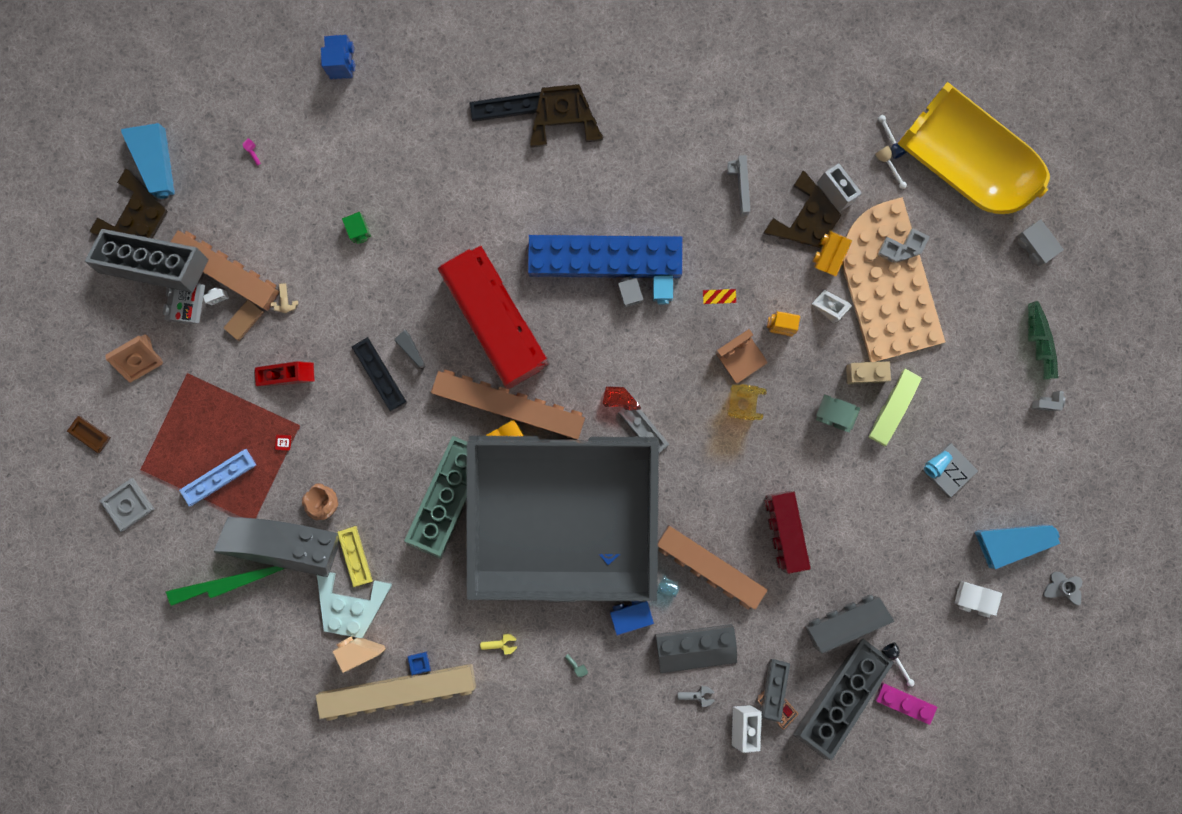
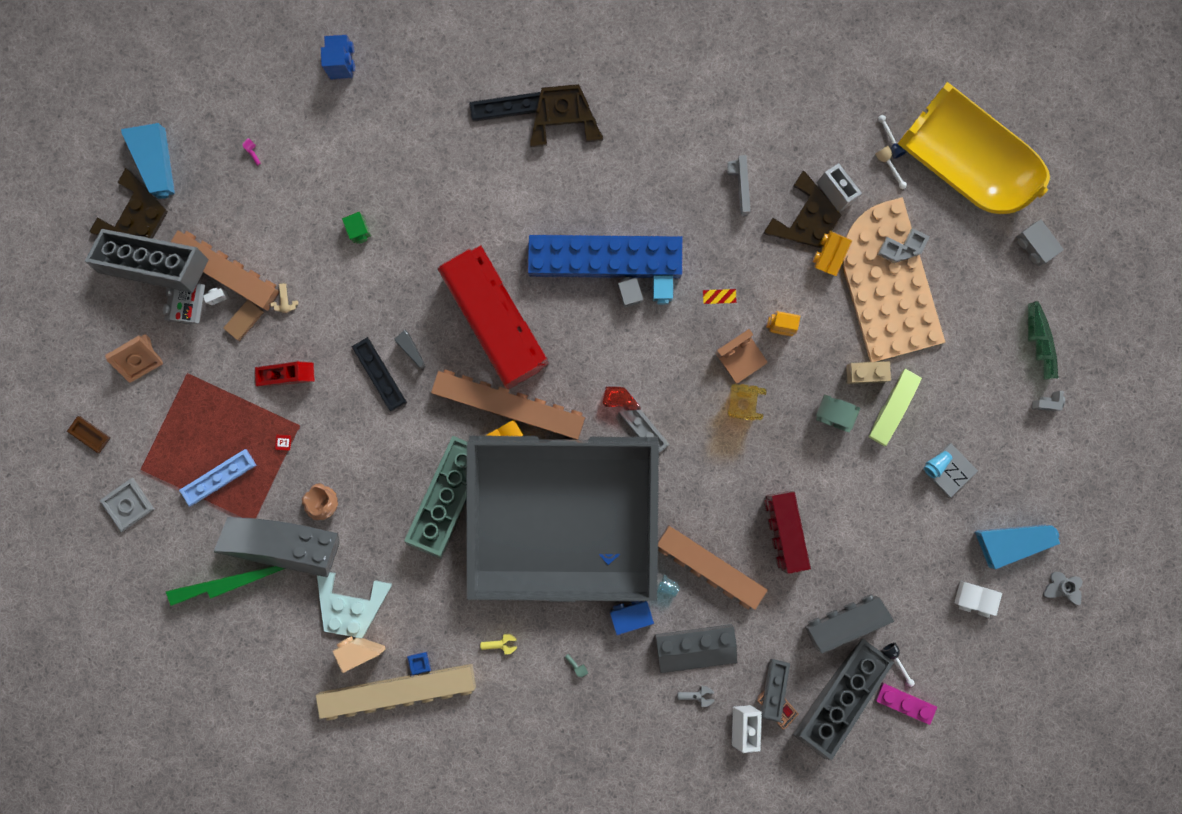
(354, 556): light yellow tile -> none
(831, 306): white slope -> none

